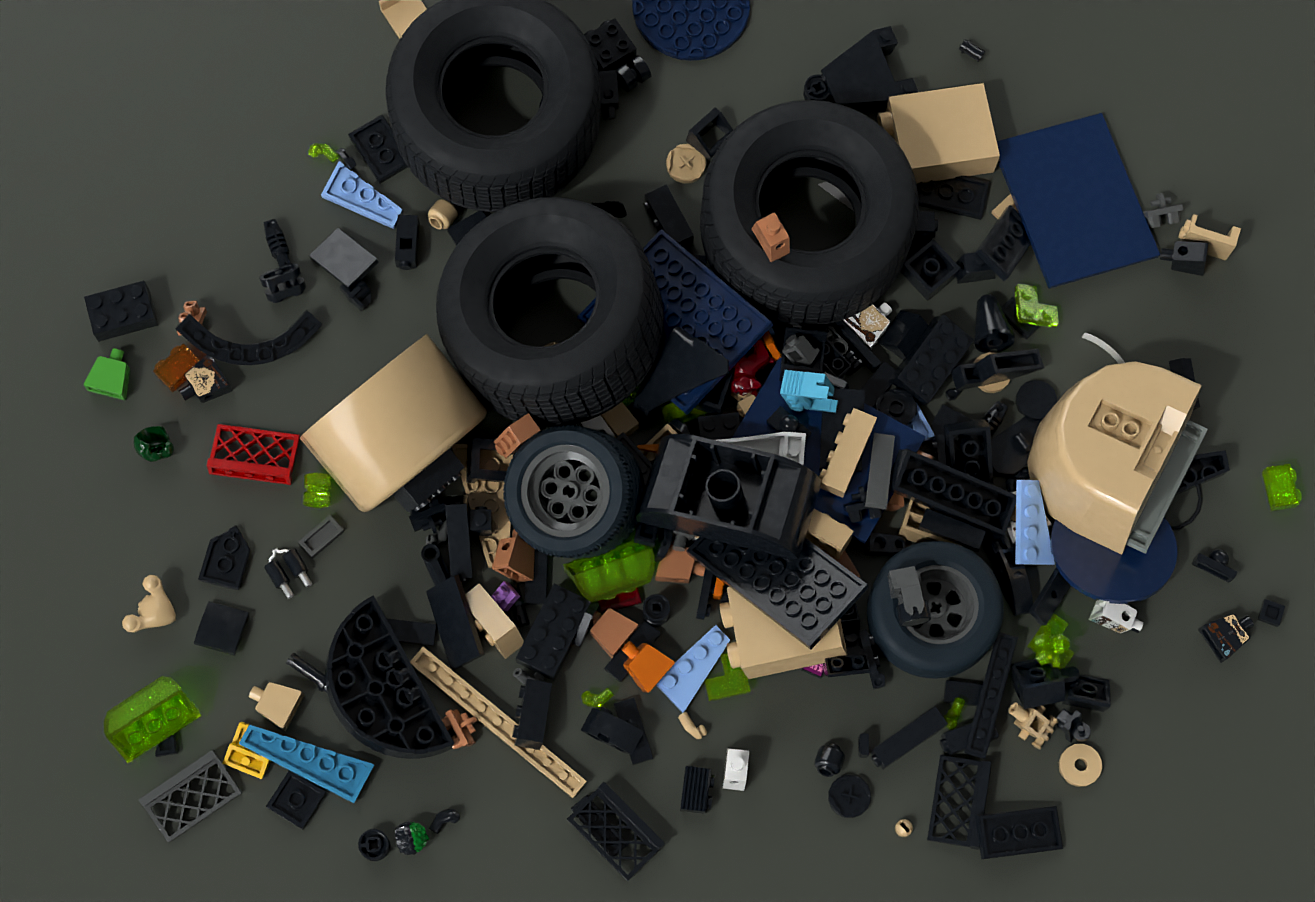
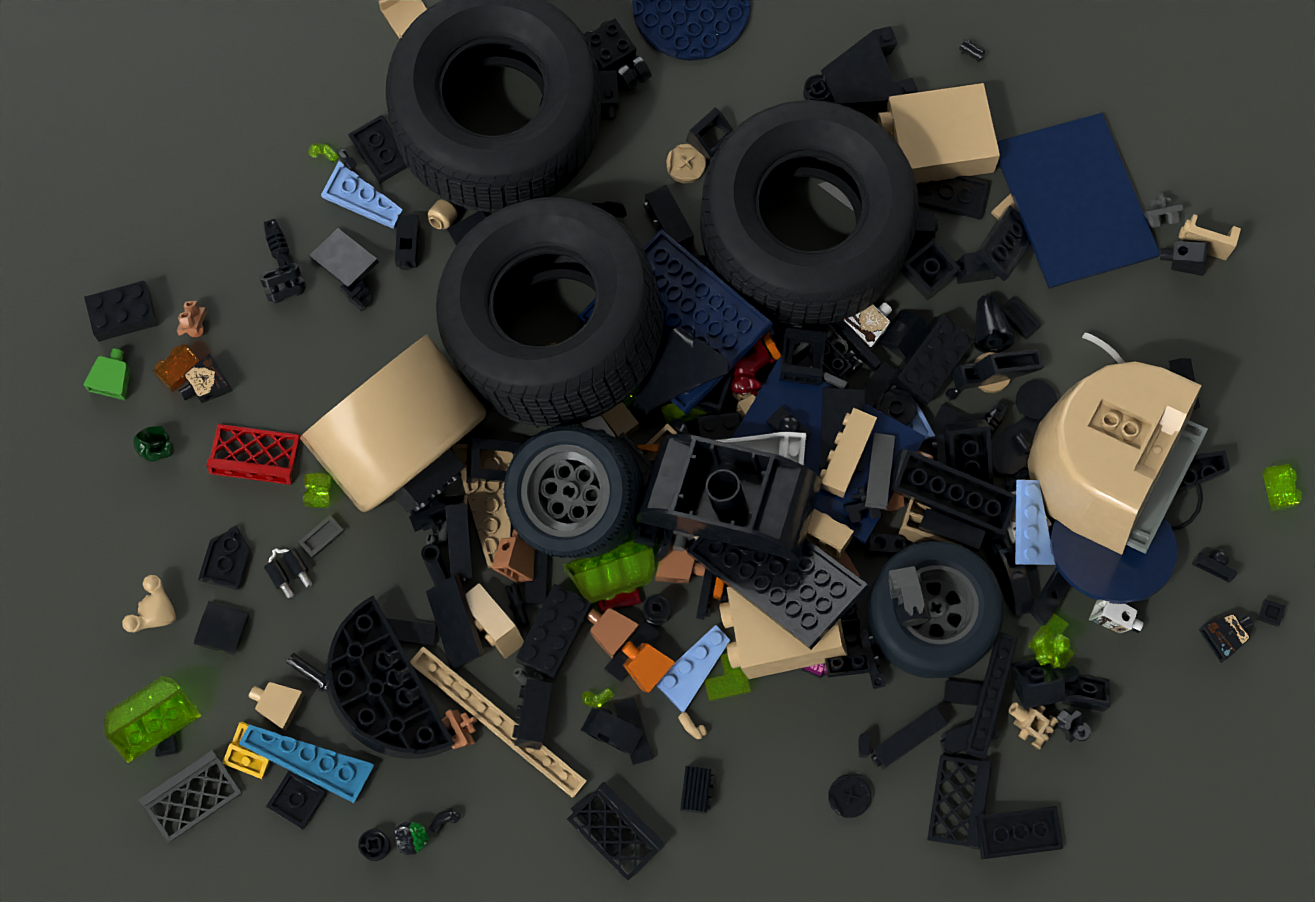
(249, 354): black plate -> none
(481, 521): black brick -> none
(505, 596): medium lavender tile -> none
(516, 435): nougat brick -> none
(586, 623): black tile -> none
(736, 769): white torso -> none
(770, 234): nougat torso -> none
(800, 351): dark grey brick -> none
(808, 391): medium azure piece -> none
(829, 760): black head -> none
(901, 831): tan hinge -> none
(954, 713): clear neon green arm -> none
(1030, 311): clear neon green plate -> none
(1091, 759): tan tile -> none

